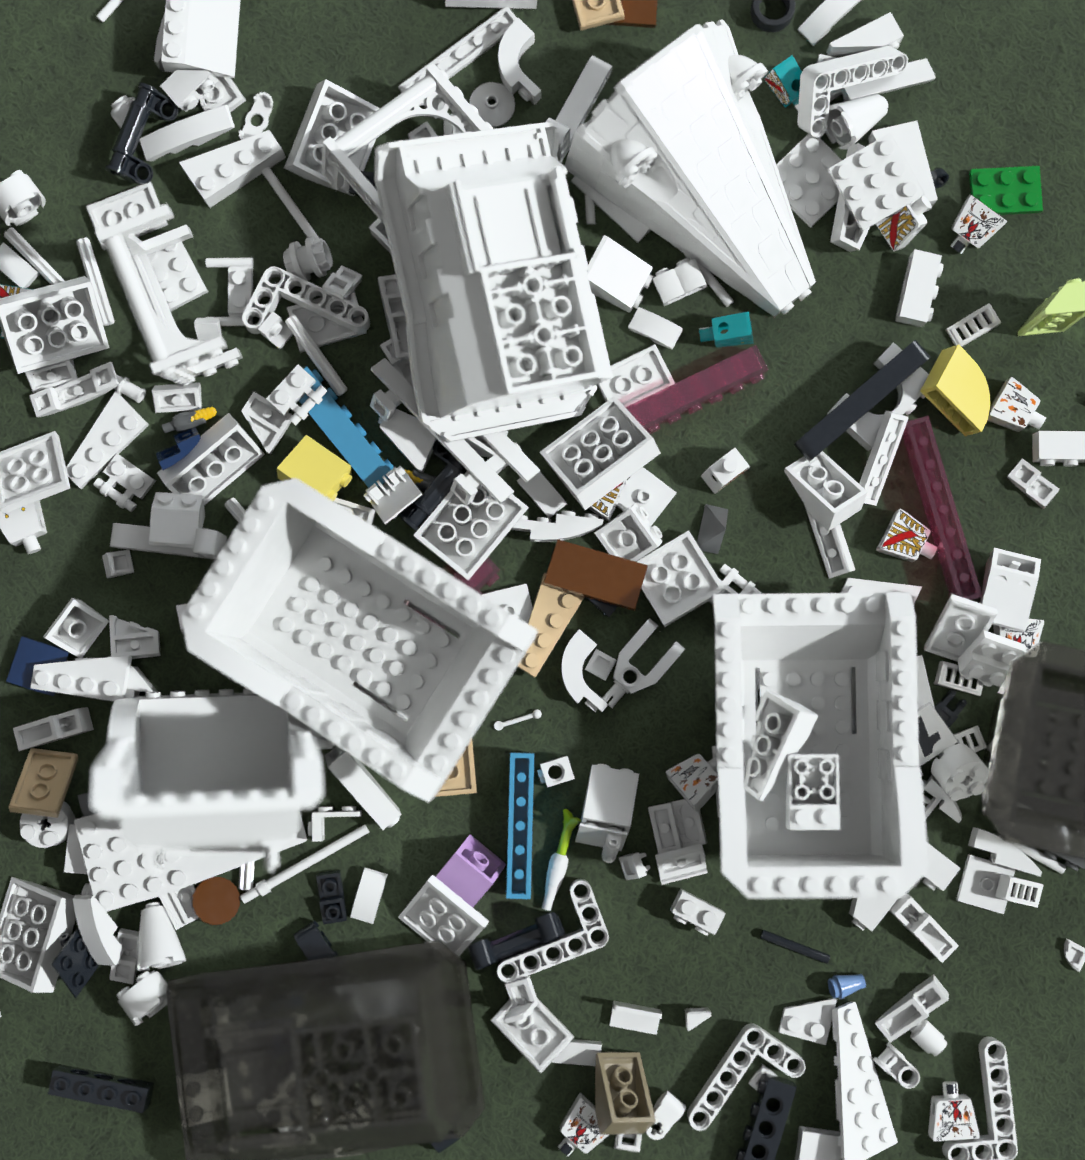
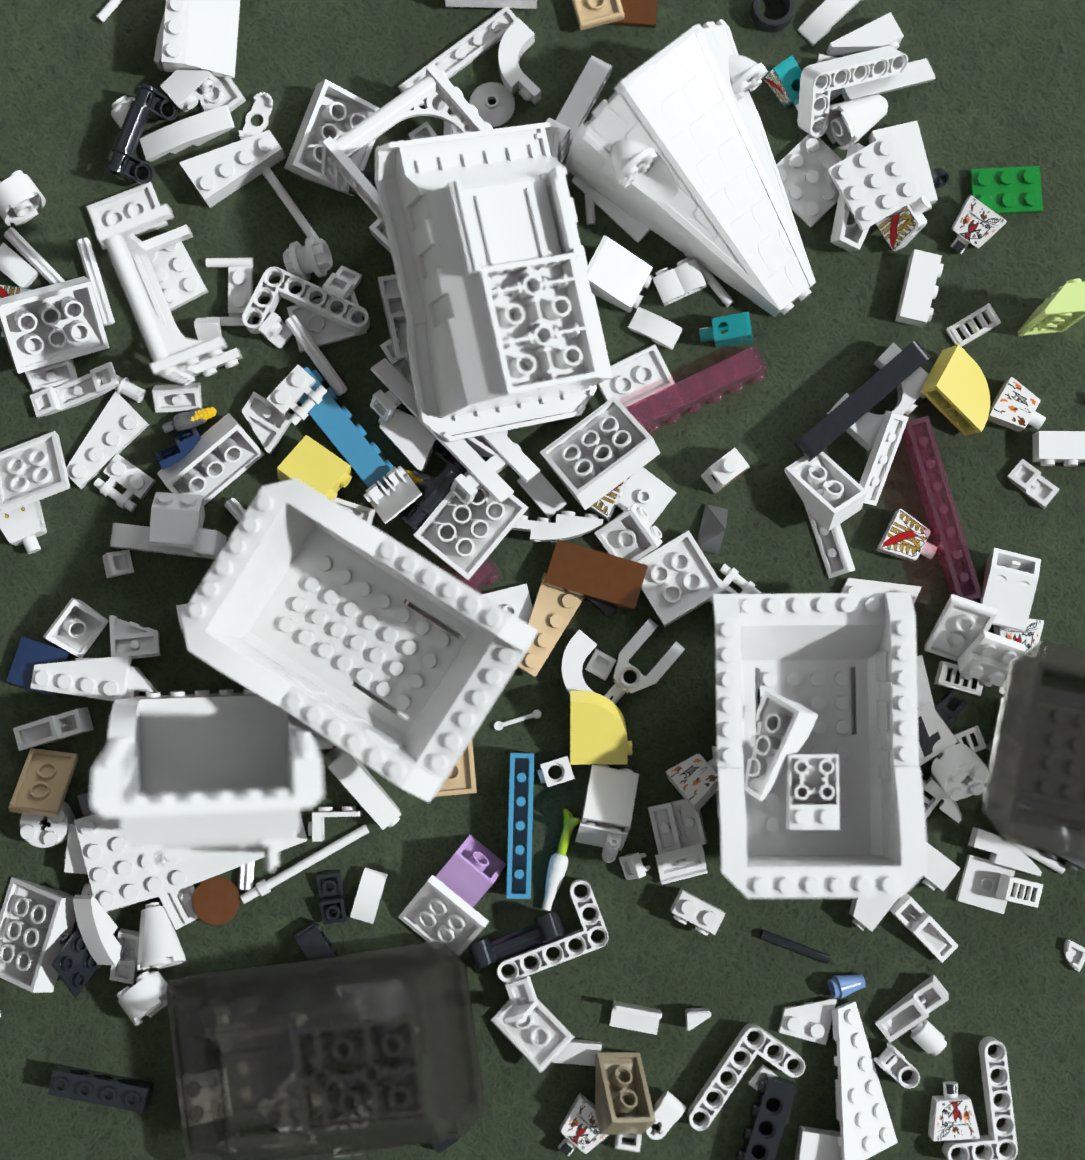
(597, 730): none -> light yellow brick

